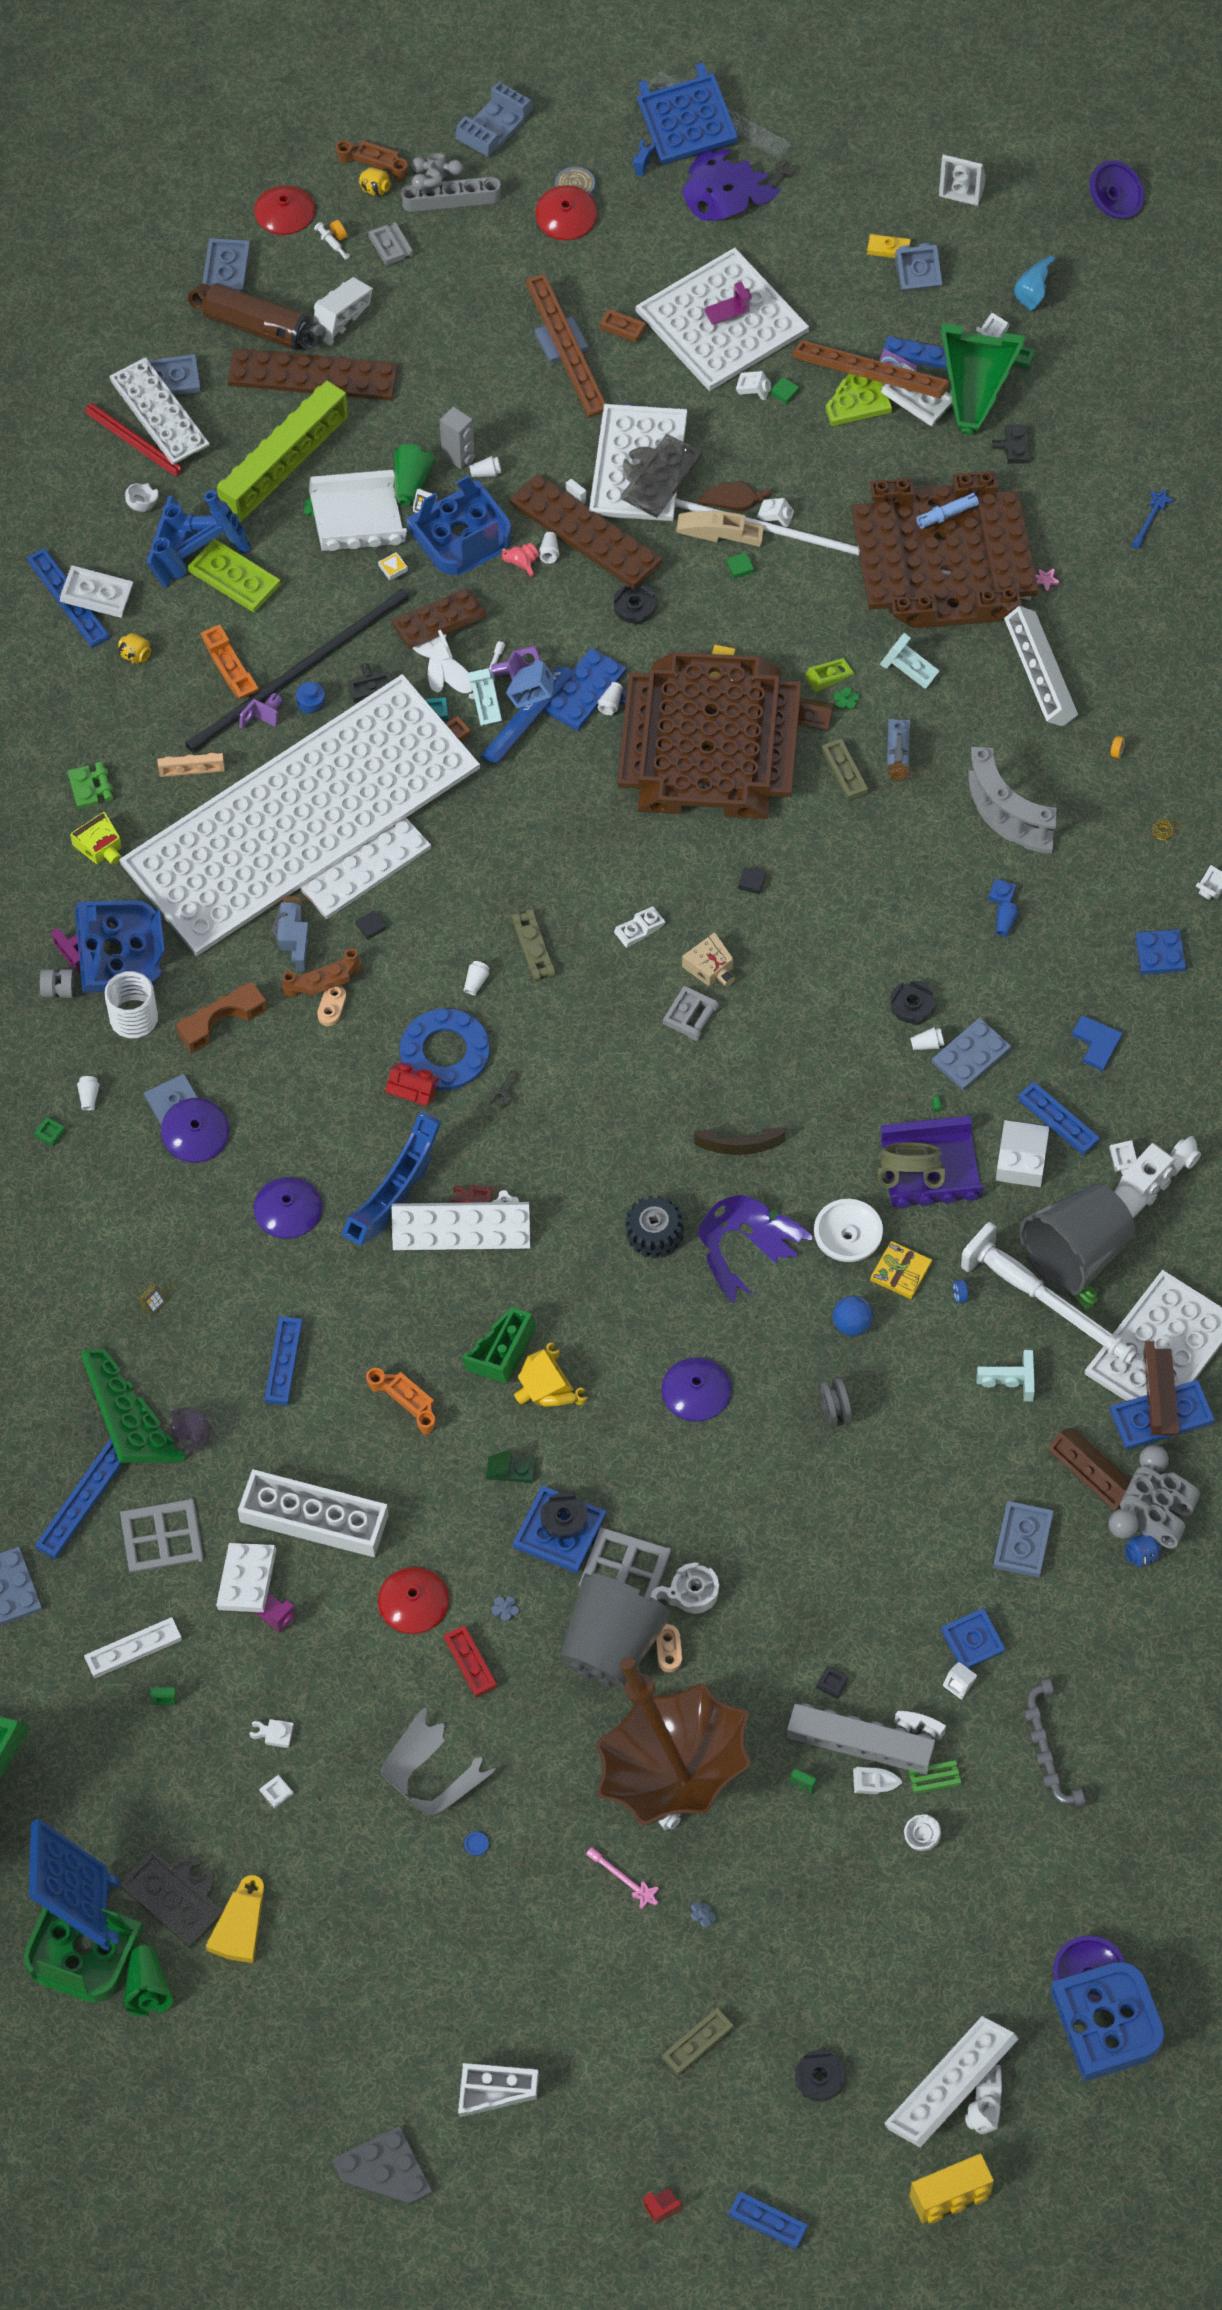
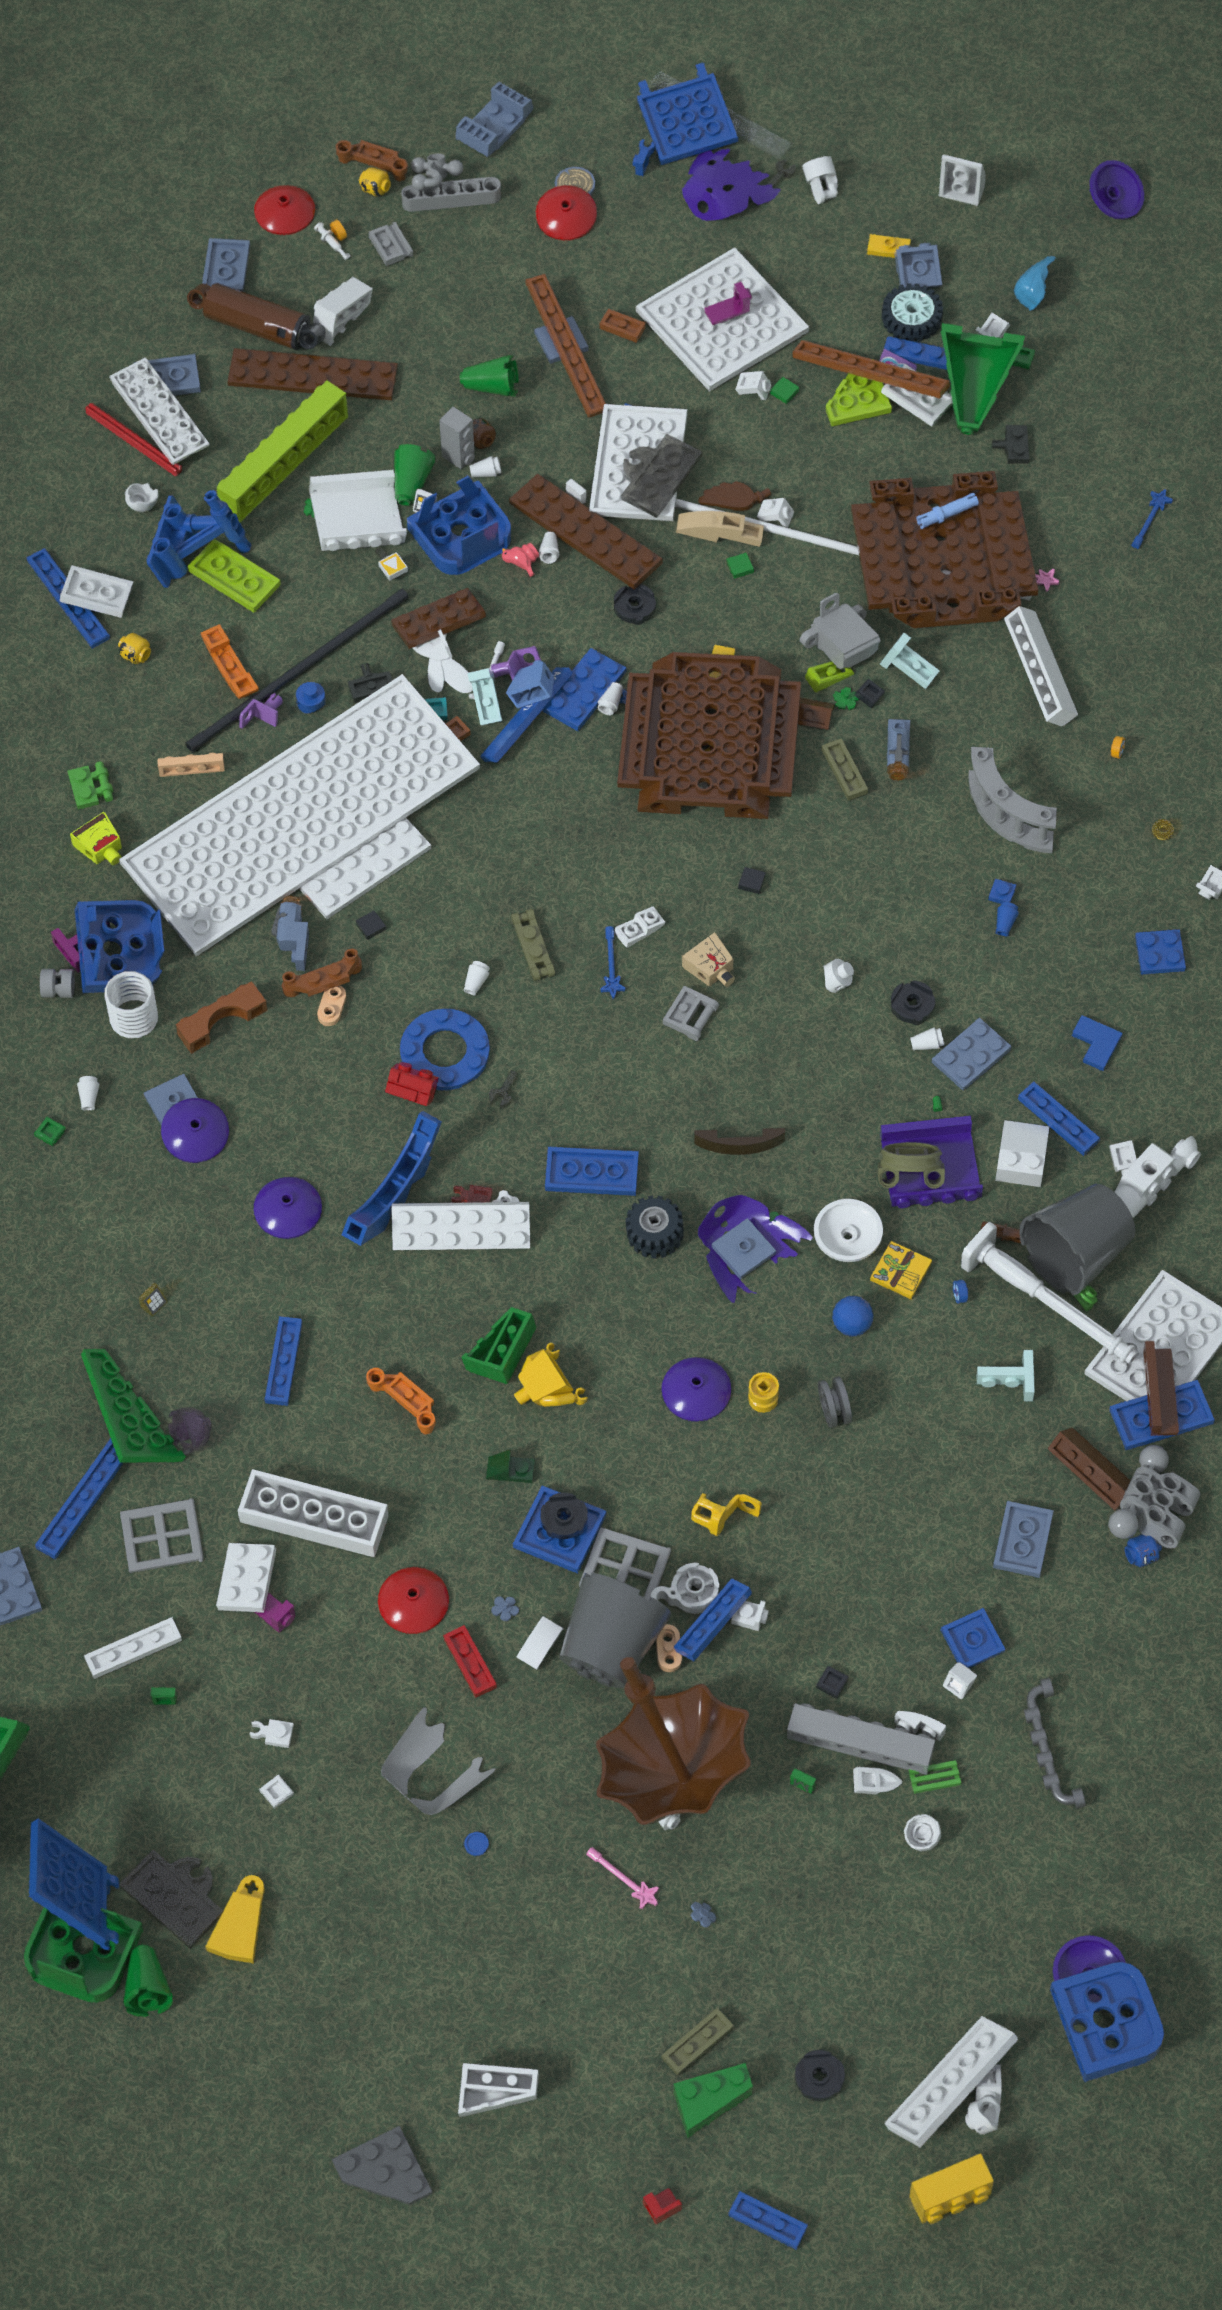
(483, 433): none -> reddish brown head
(492, 376): none -> green cone
(539, 1642): none -> white slope
(591, 1171): none -> blue plate
(612, 983): none -> blue piece
(711, 2095): none -> green wedge
(712, 1619): none -> blue plate
(721, 1513): none -> yellow piece
(743, 1248): none -> sand blue plate
(751, 1615): none -> white bracket
(763, 1392): none -> yellow wheel
(820, 170): none -> white piece
(838, 975): none -> white piece
(842, 633): none -> light grey piece
(869, 693): none -> black tile
(912, 312): none -> wheel
(1005, 1232): none -> reddish brown axle

